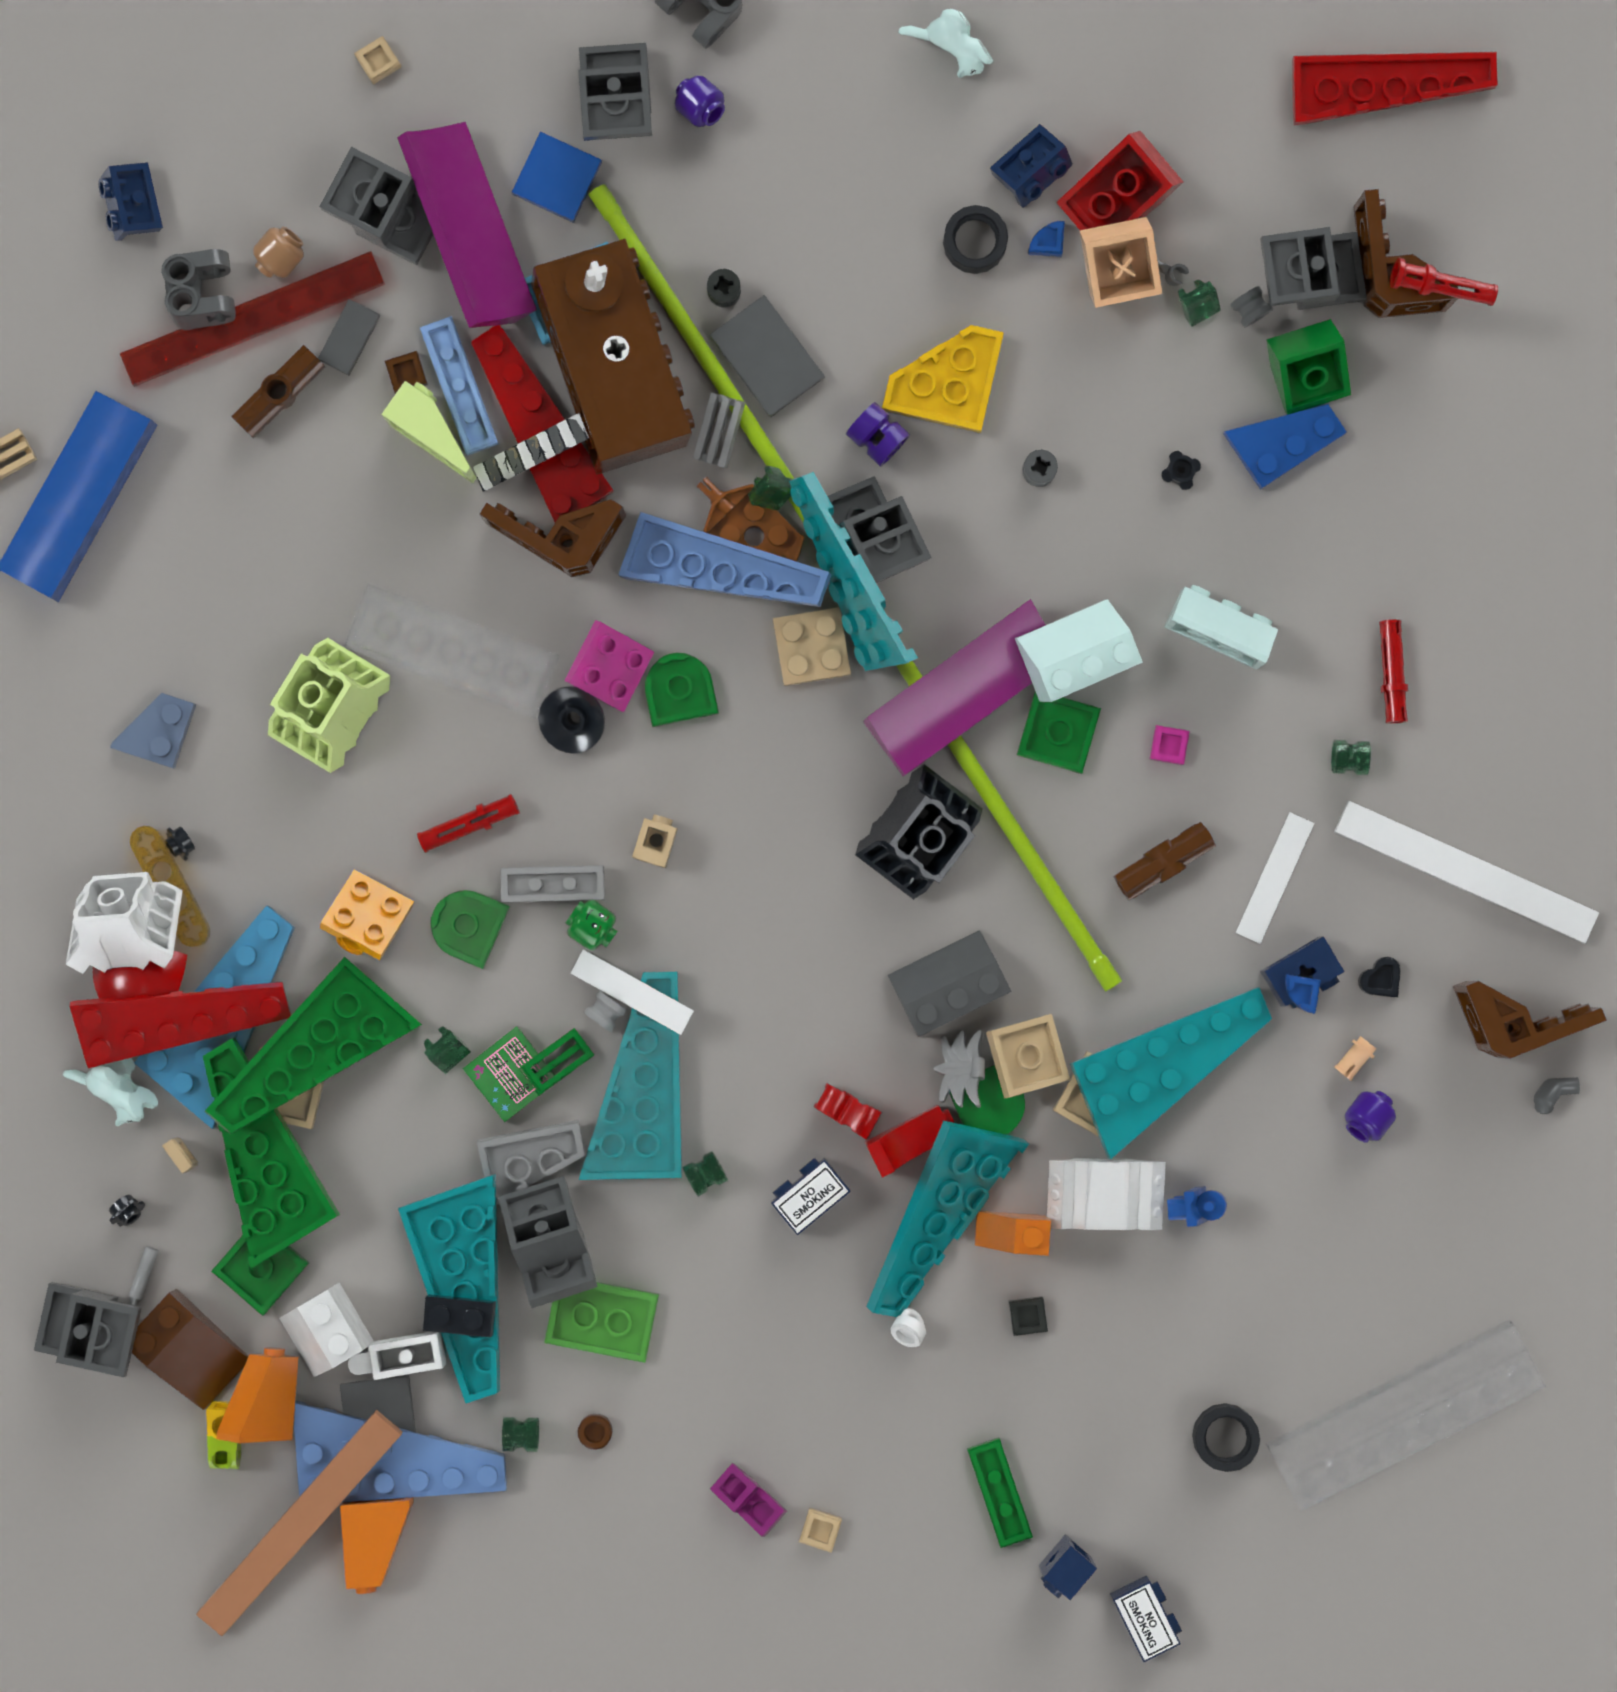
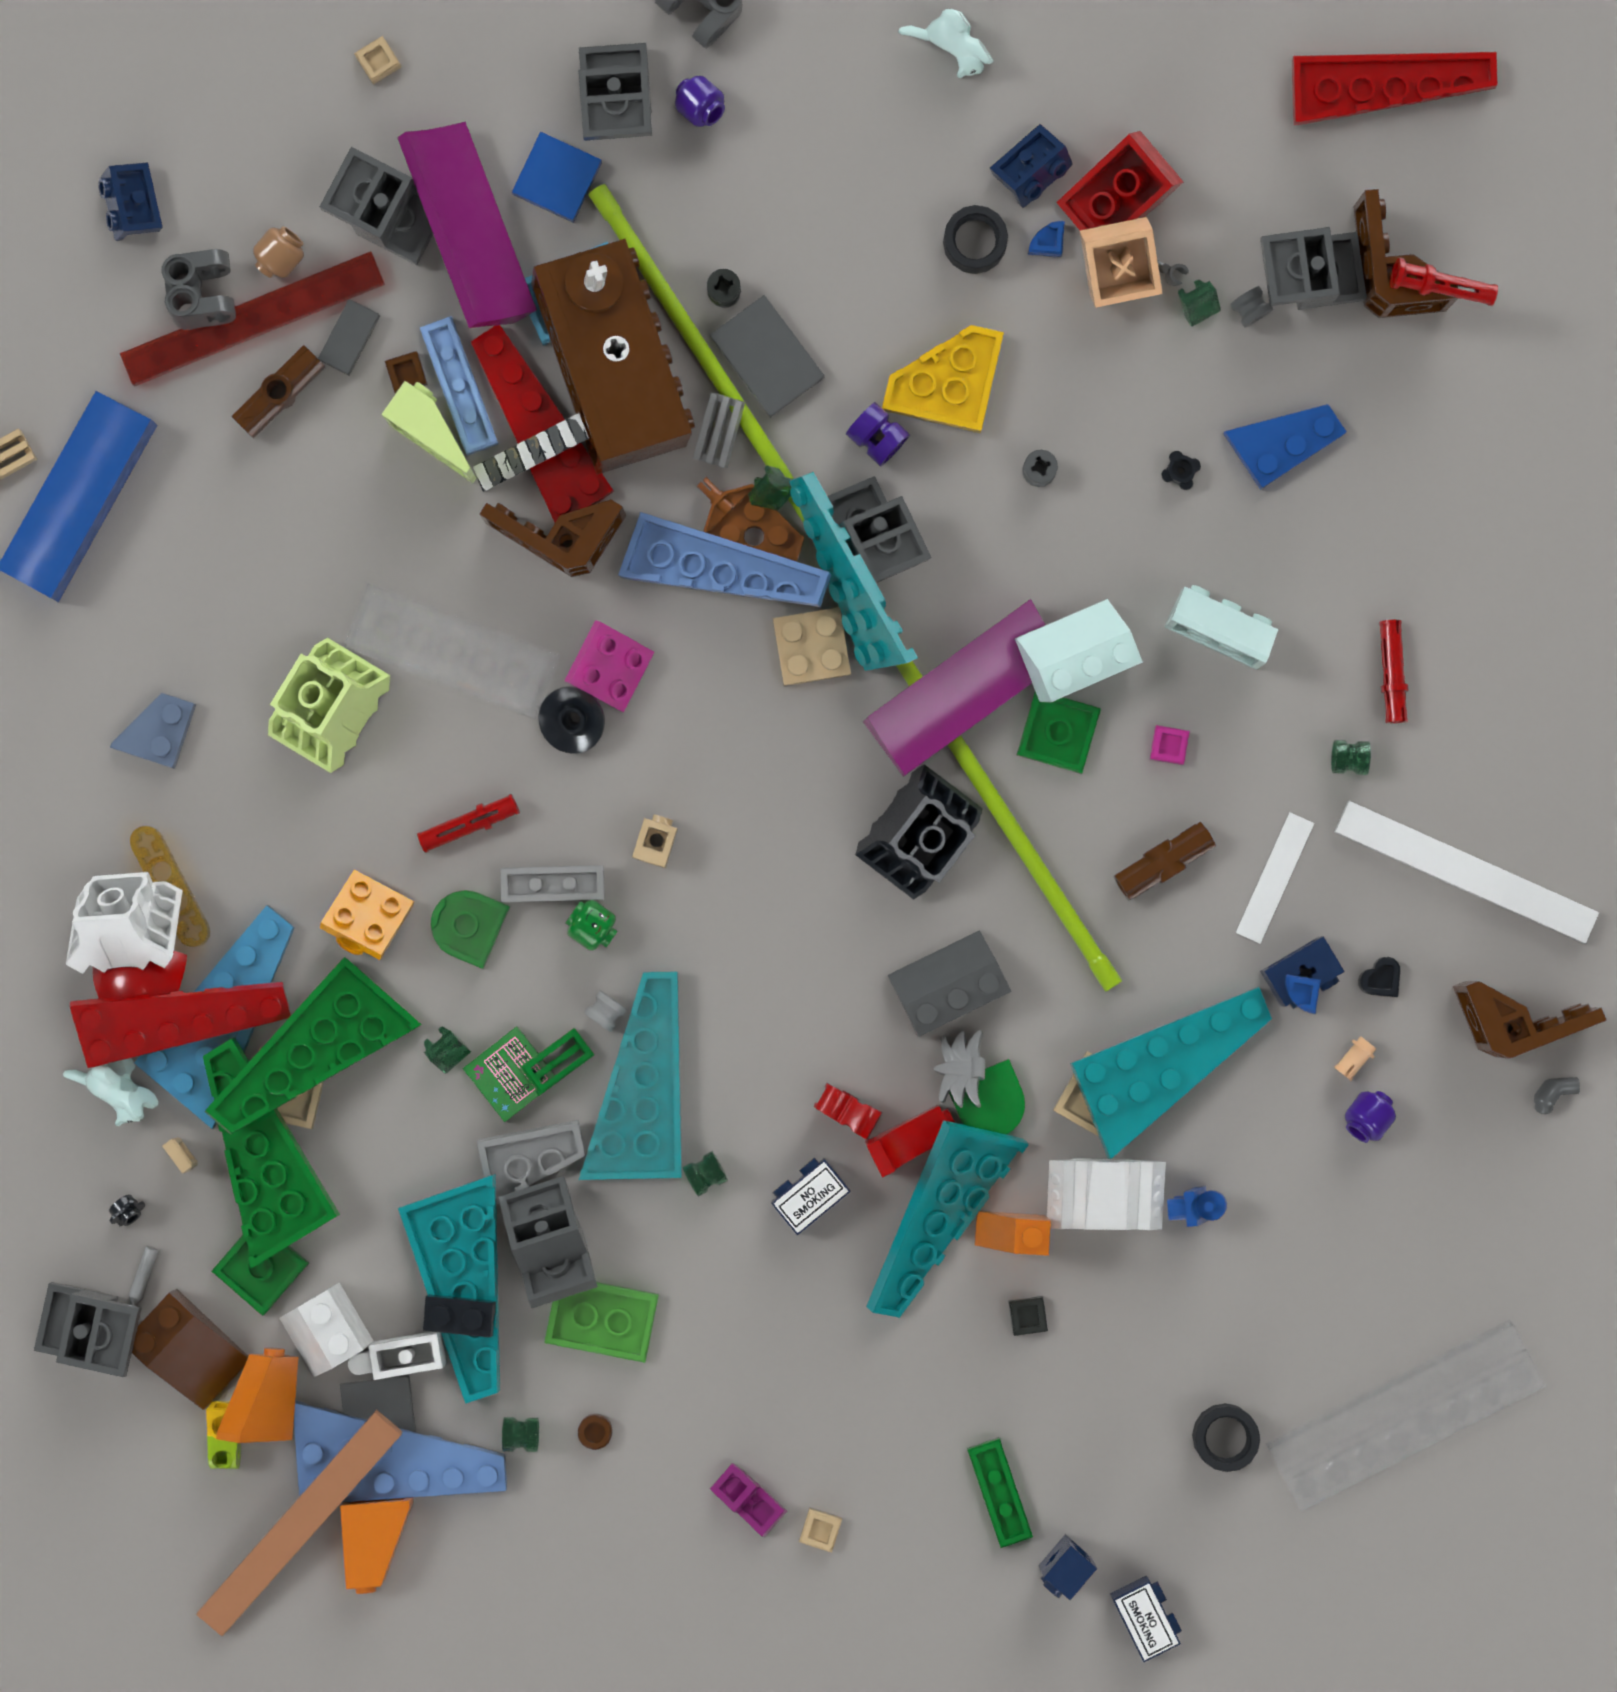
(179, 842): black plate -> none
(632, 992): white sticker -> none
(679, 690): green tile -> none
(909, 1328): white tile -> none
(1028, 1056): tan plate -> none
(1309, 366): green slope -> none

